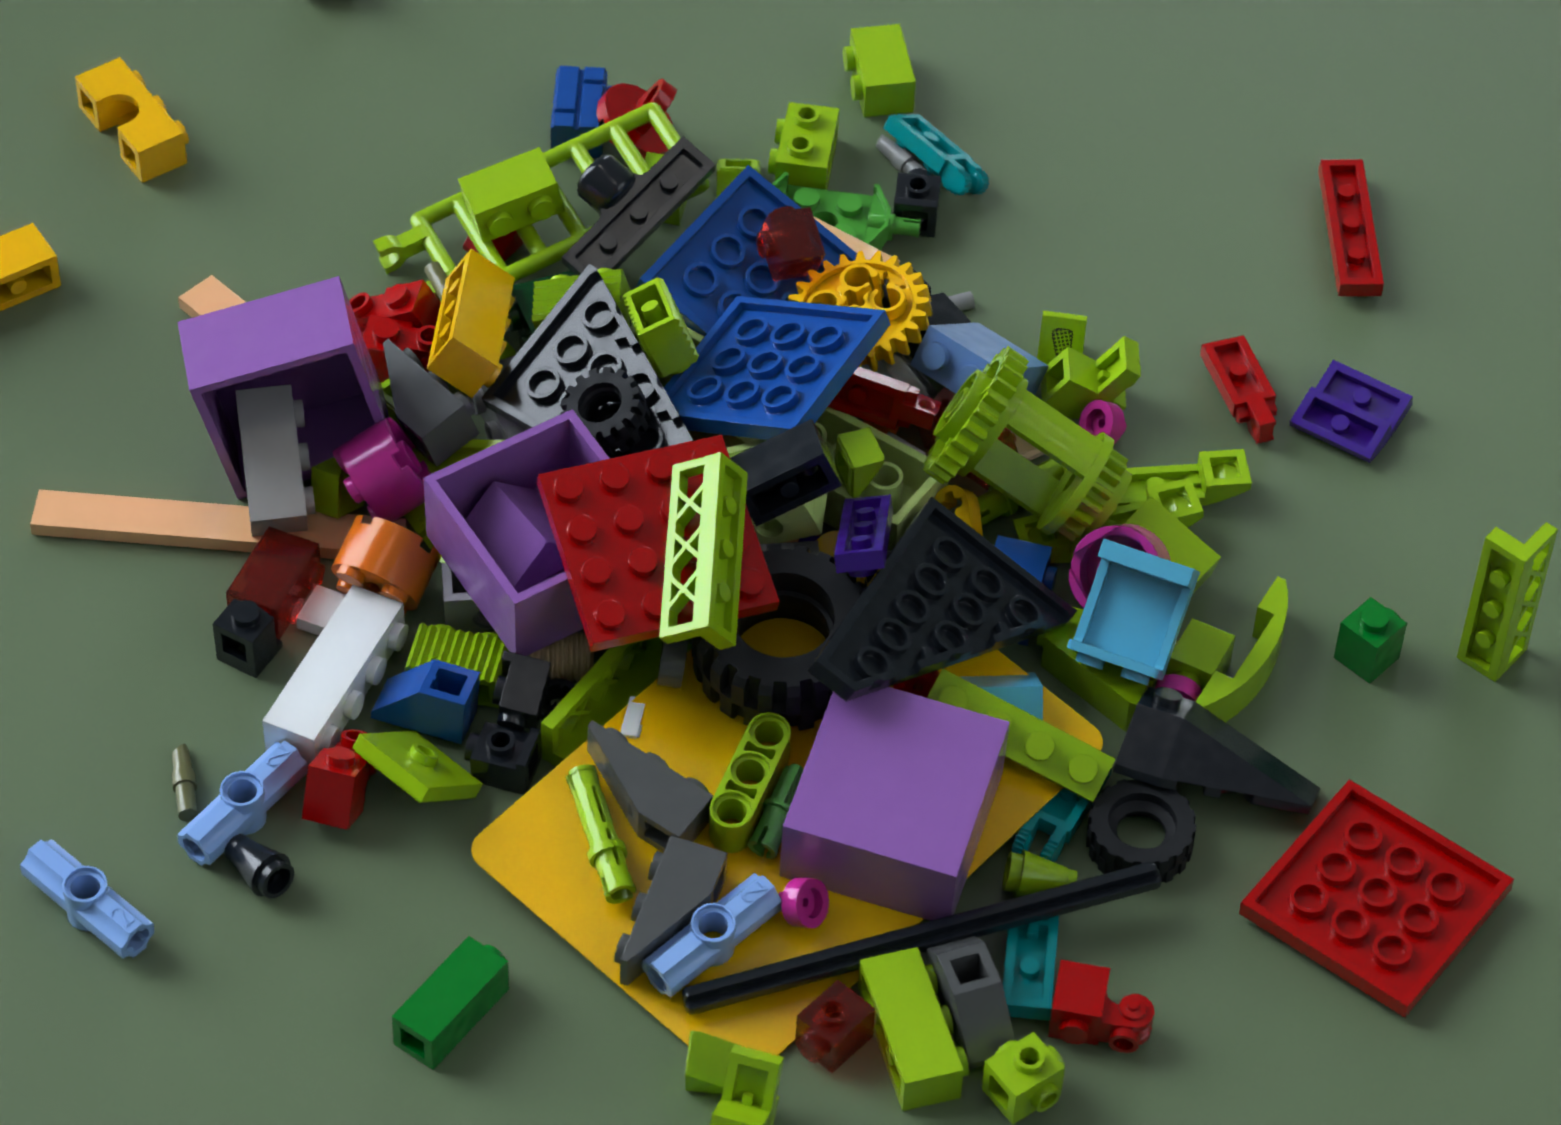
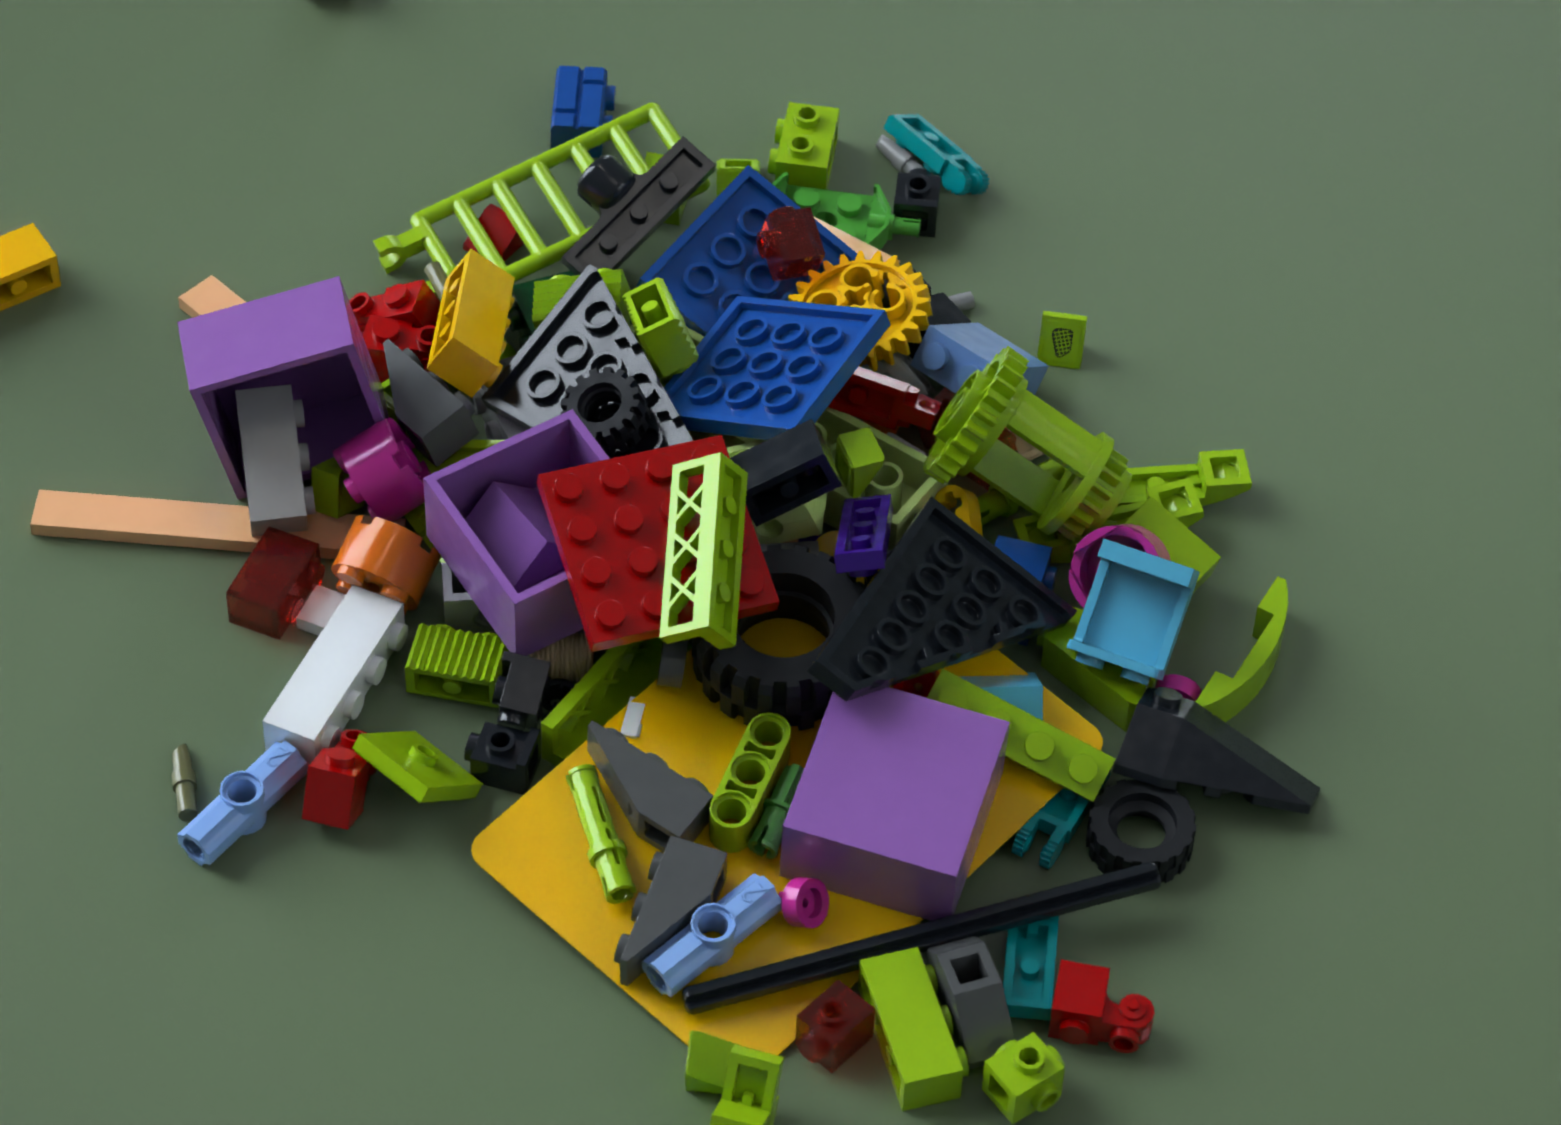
(102, 913): light blue piece -> none
(147, 134): yellow arch -> none
(251, 626): black brick -> none
(261, 867): black cone -> none
(431, 700): blue slope -> none
(451, 1002): green brick -> none
(511, 194): lime brick -> none
(627, 97): red tile -> none
(880, 70): lime brick -> none
(1031, 873): lime cone -> none
(1078, 379): lime brick -> none
(1103, 417): dark pink tile -> none
(1201, 652): lime brick -> none
(1242, 385): red hinge -> none
(1350, 227): red plate -> none
(1352, 411): dark purple slope -> none
(1370, 640): green brick -> none
(1376, 897): red plate -> none
(1505, 600): lime fence -> none

